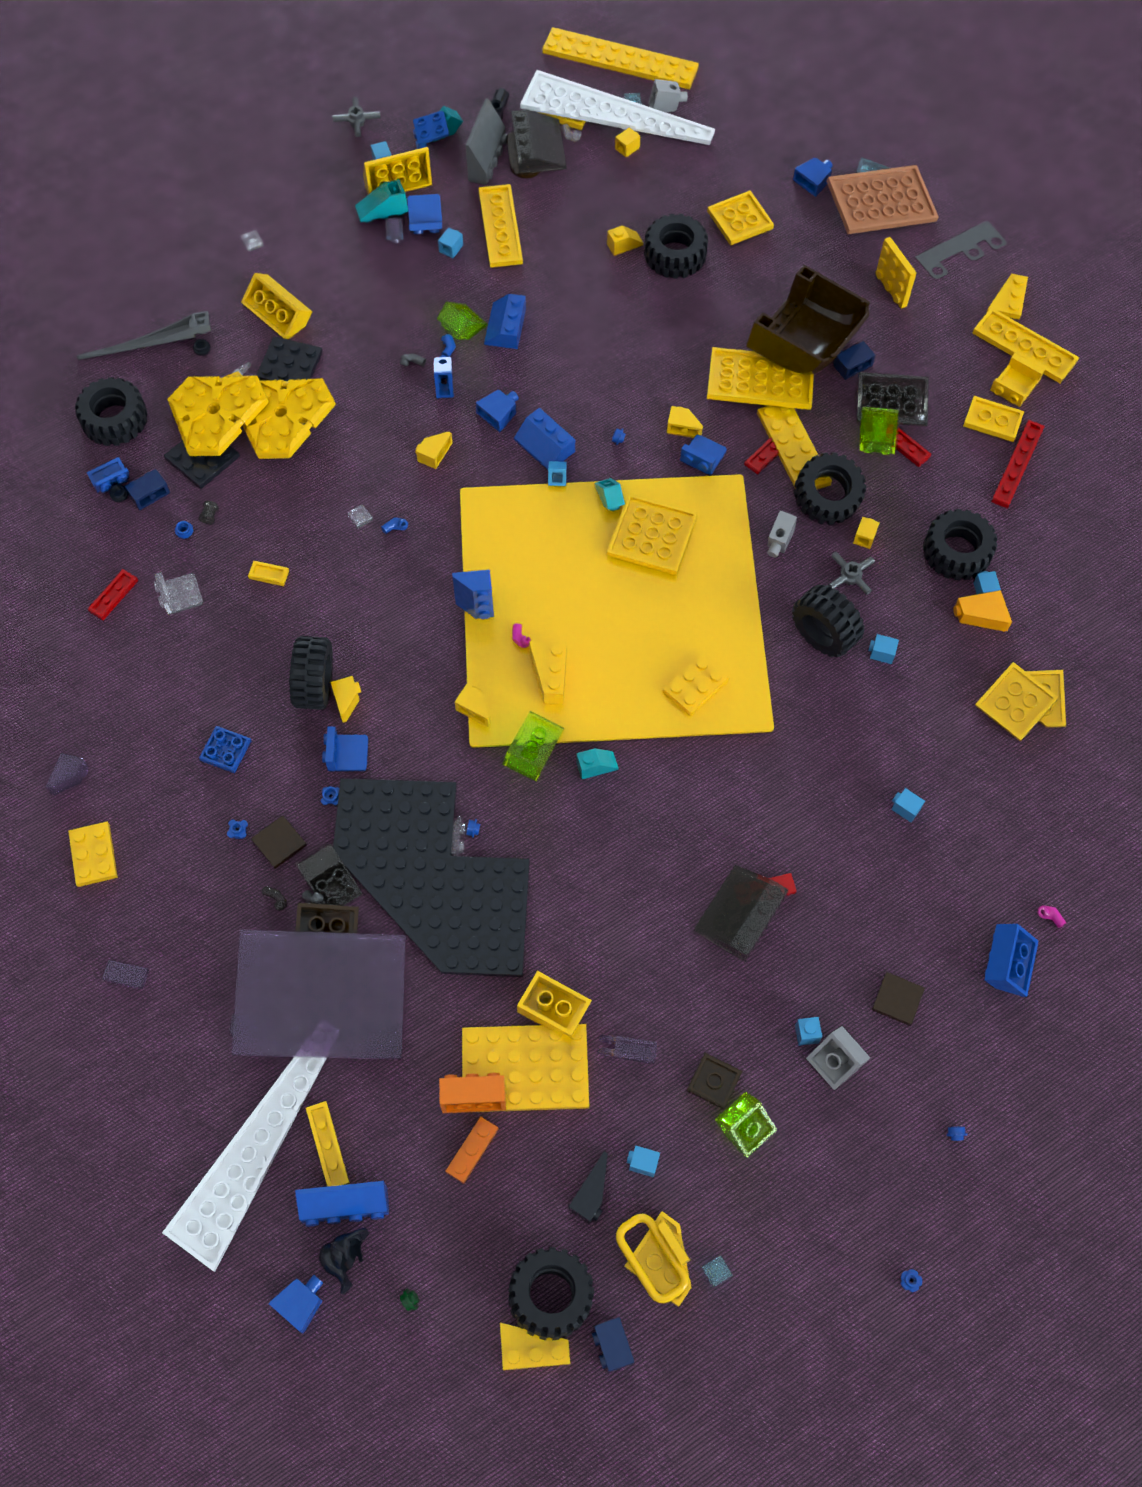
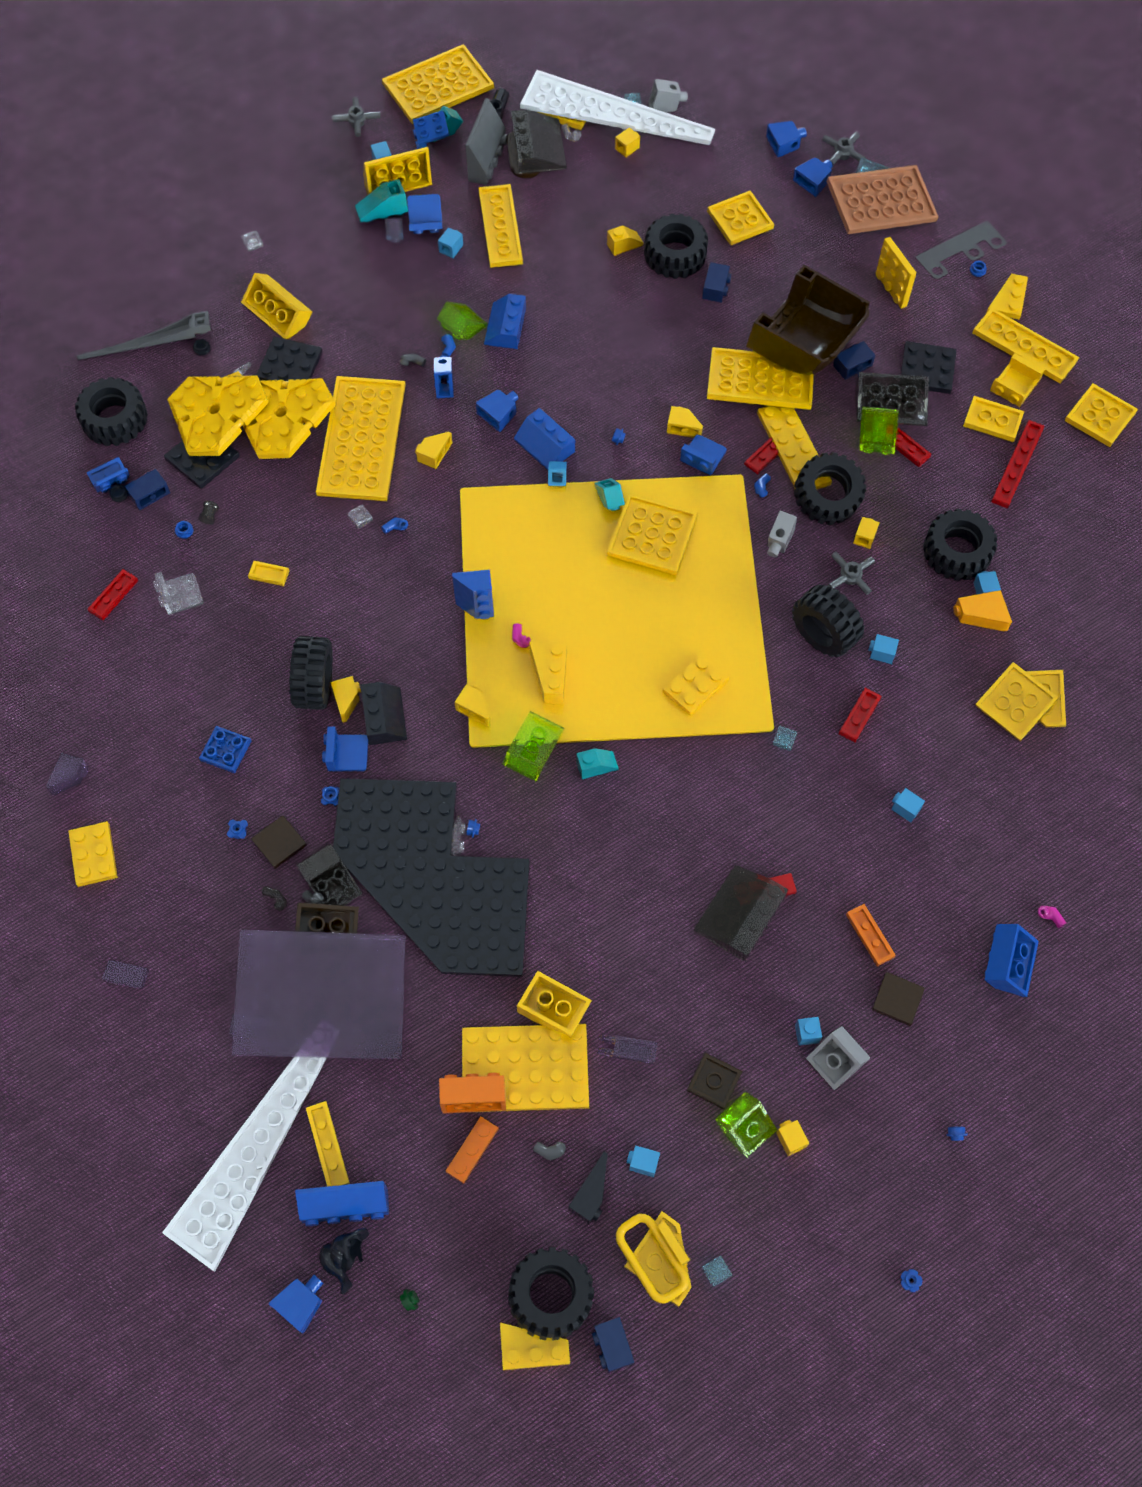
(361, 439): none -> yellow plate
(383, 713): none -> black slope
(438, 82): none -> yellow plate
(551, 1152): none -> dark grey arm
(620, 57): yellow plate -> none
(716, 282): none -> dark blue brick
(760, 485): none -> blue arm
(784, 137): none -> blue torso
(785, 738): none -> clear light blue plate
(792, 1137): none -> yellow brick
(843, 148): none -> dark grey bar
(860, 715): none -> red tile
(870, 935): none -> orange plate
(931, 362): none -> black plate
(978, 268): none -> blue plate
(1101, 415): none -> yellow plate

